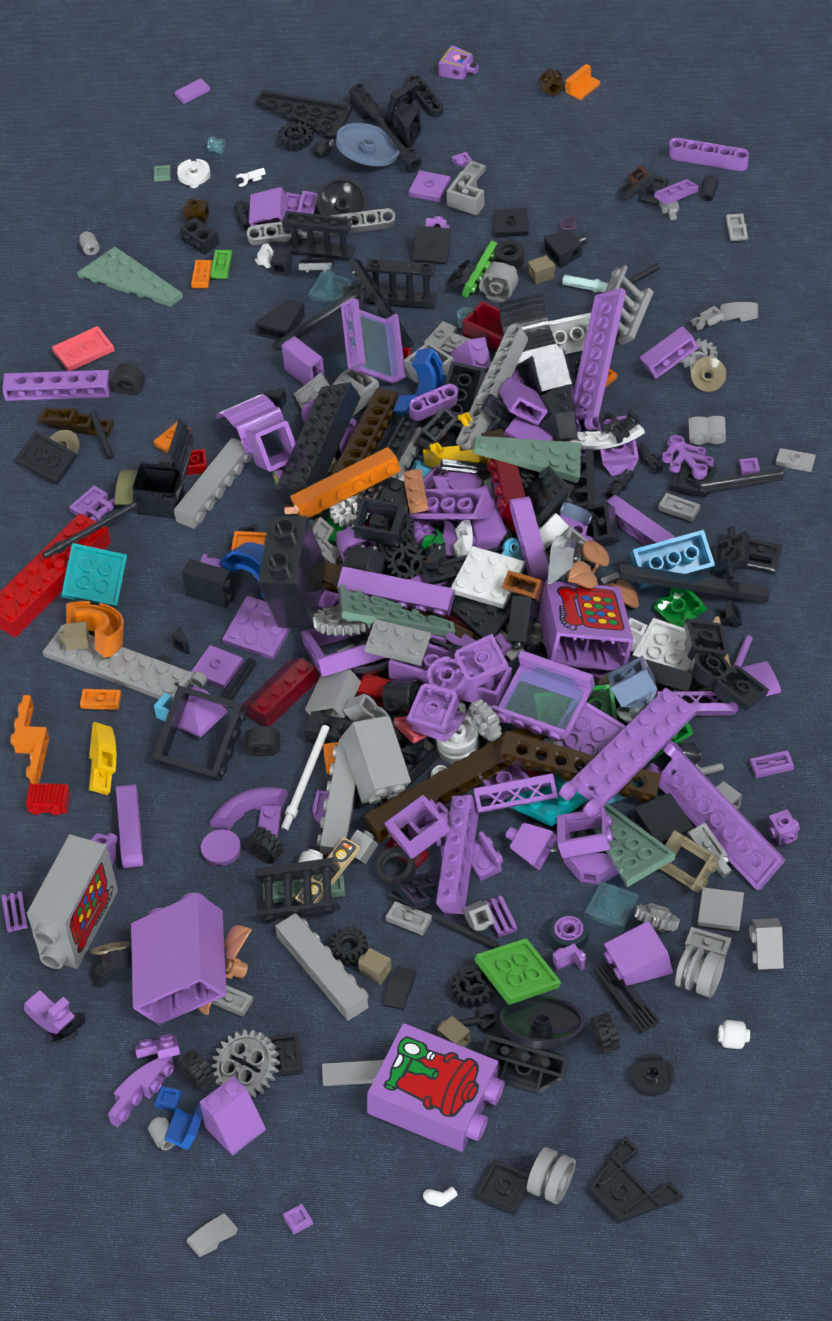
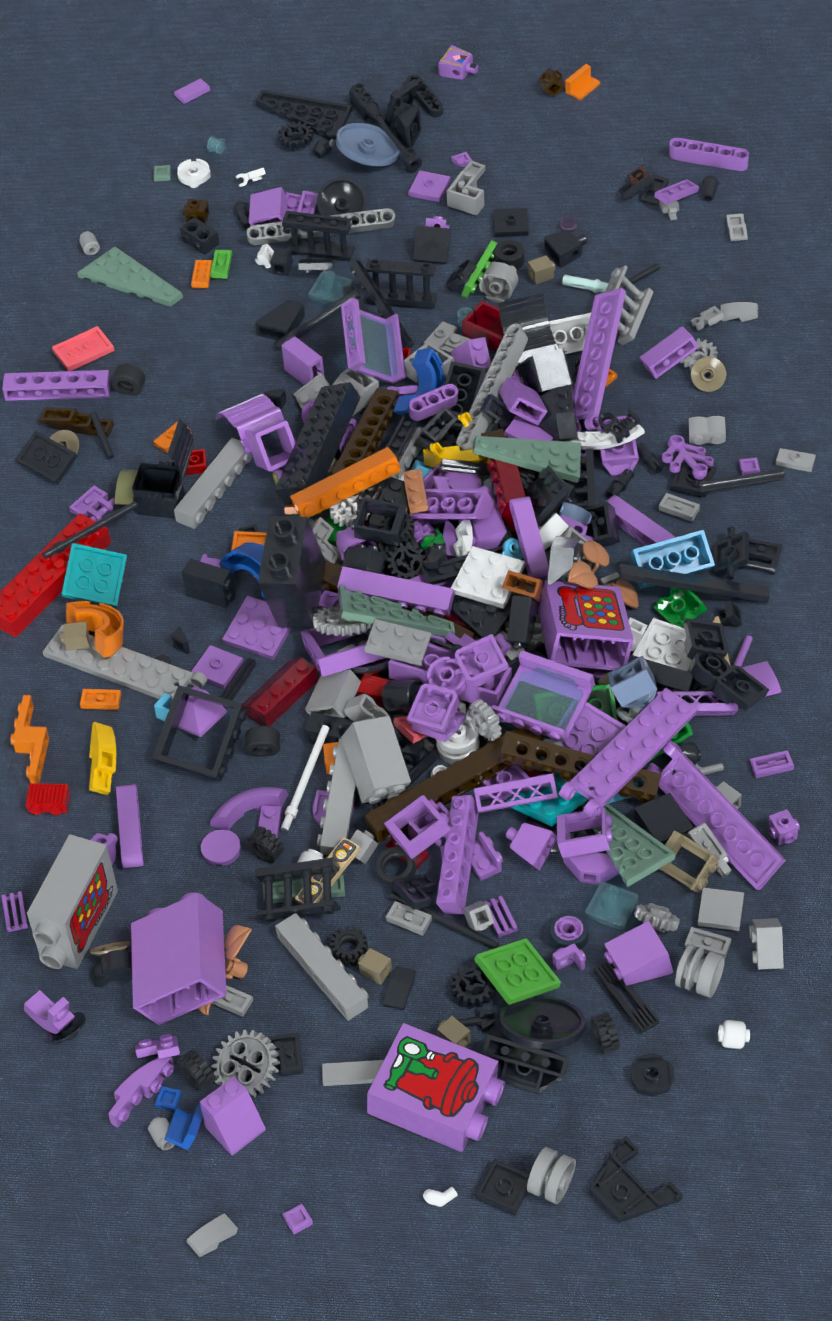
(406, 390): none -> medium lavender plate

